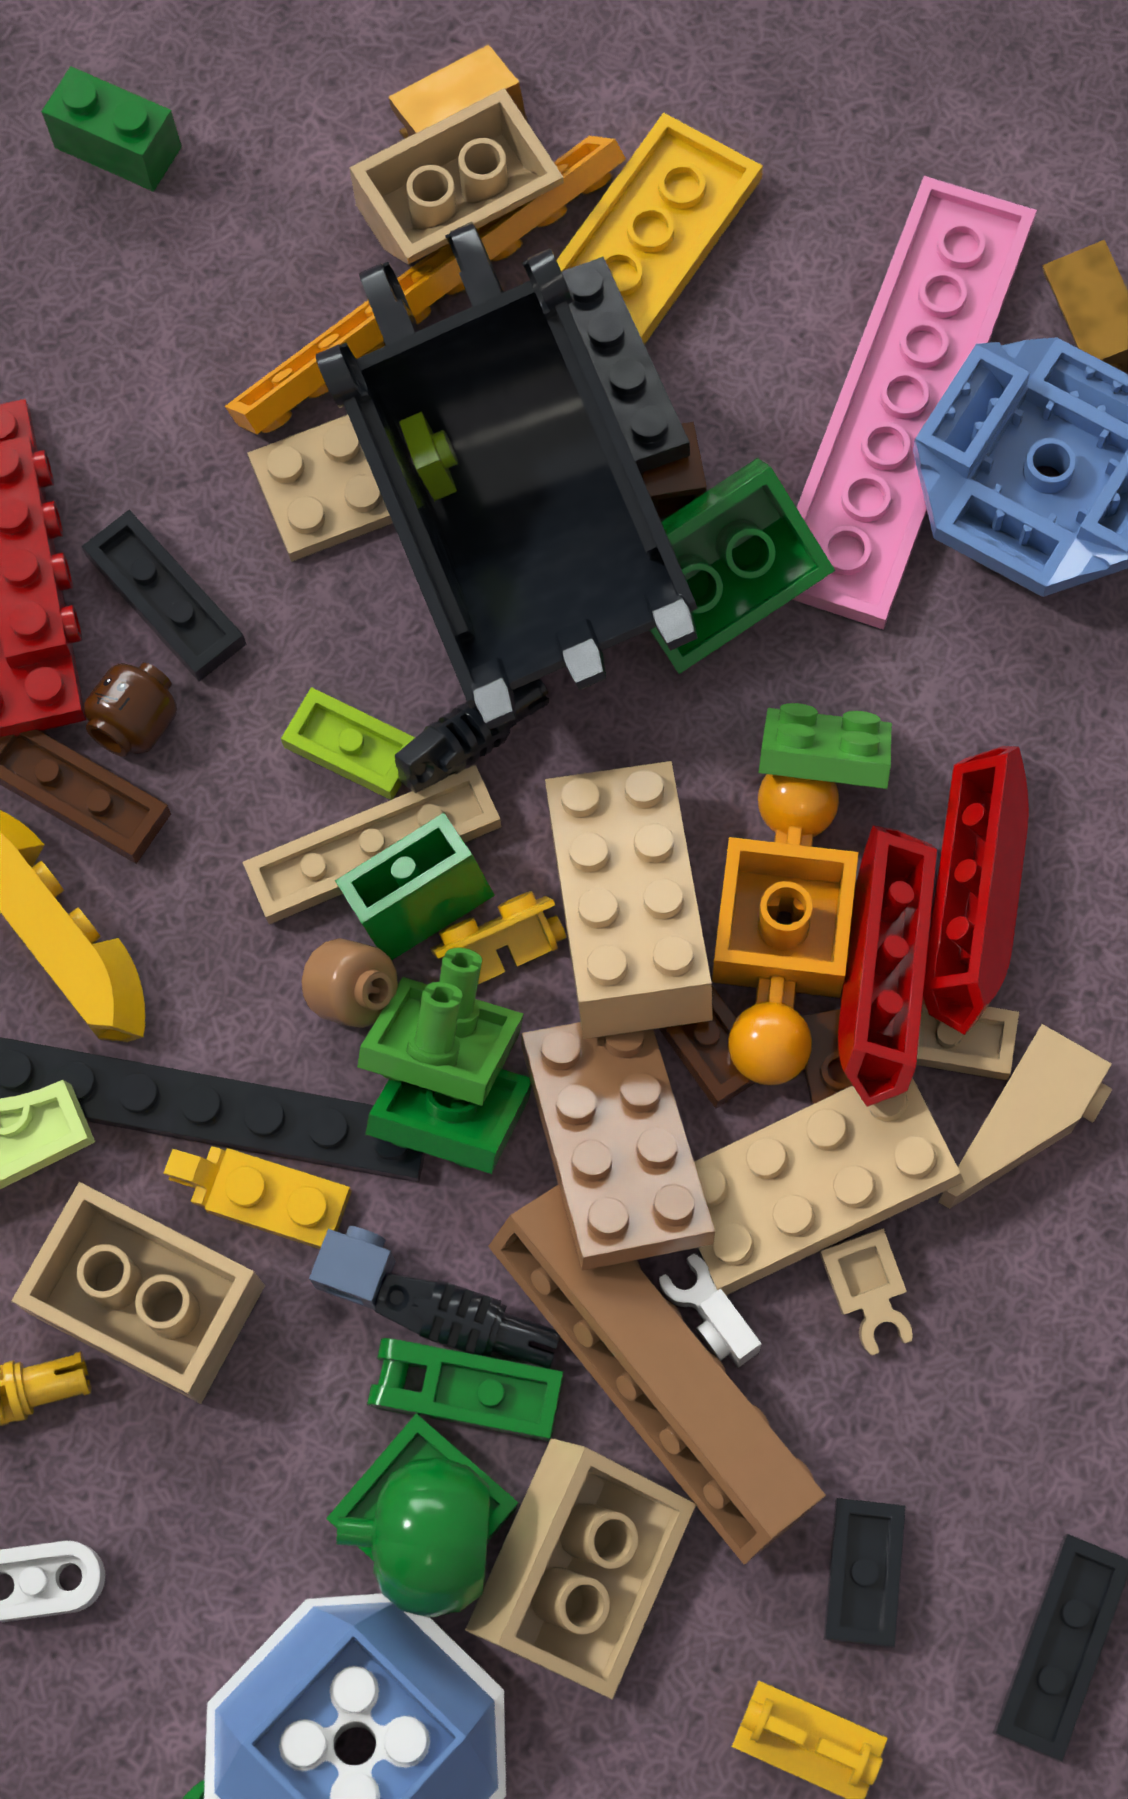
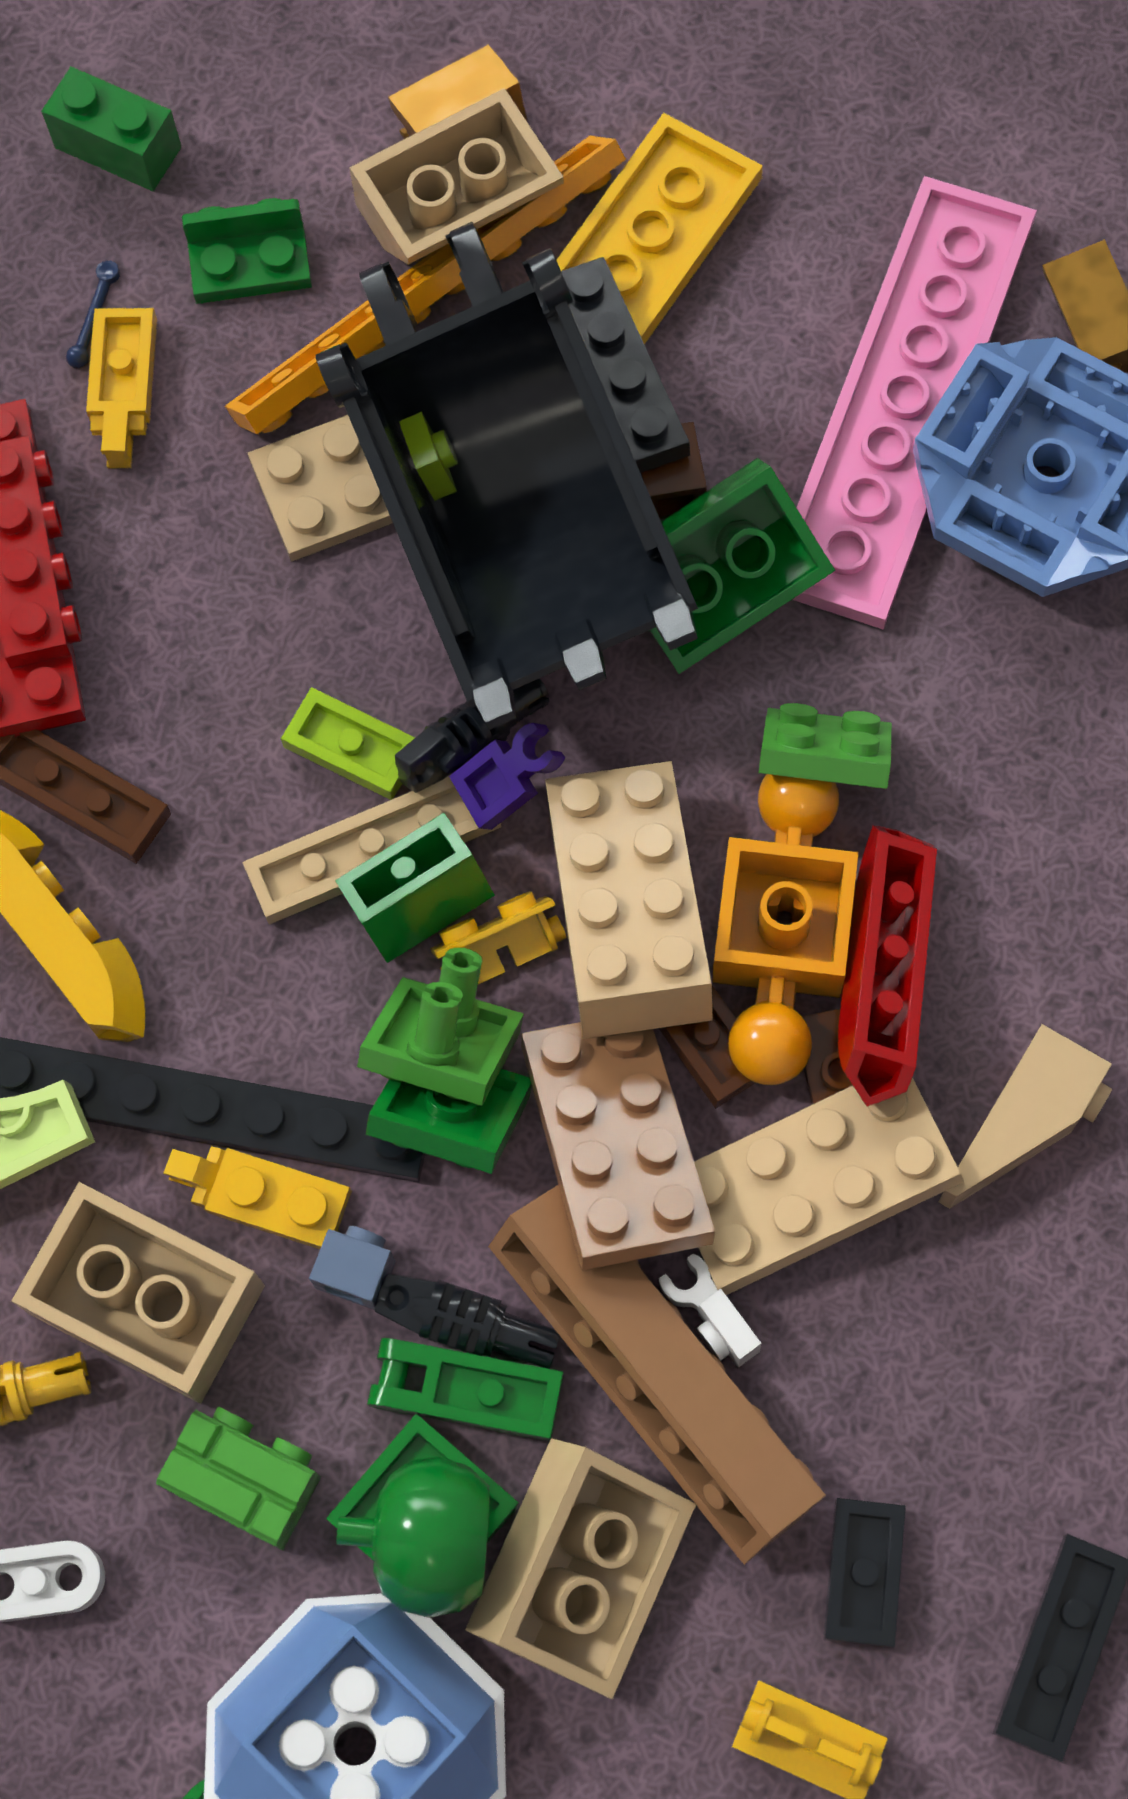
(107, 274): none -> dark blue hinge
(121, 379): none -> yellow hinge
(130, 708): reddish brown head -> none
(164, 595): black plate -> none
(240, 1477): none -> bright green brick
(247, 250): none -> green bracket
(349, 982): medium nougat head -> none
(498, 776): none -> dark purple plate
(865, 1278): tan plate -> none
(977, 886): red brick -> none
(982, 1051): tan plate -> none

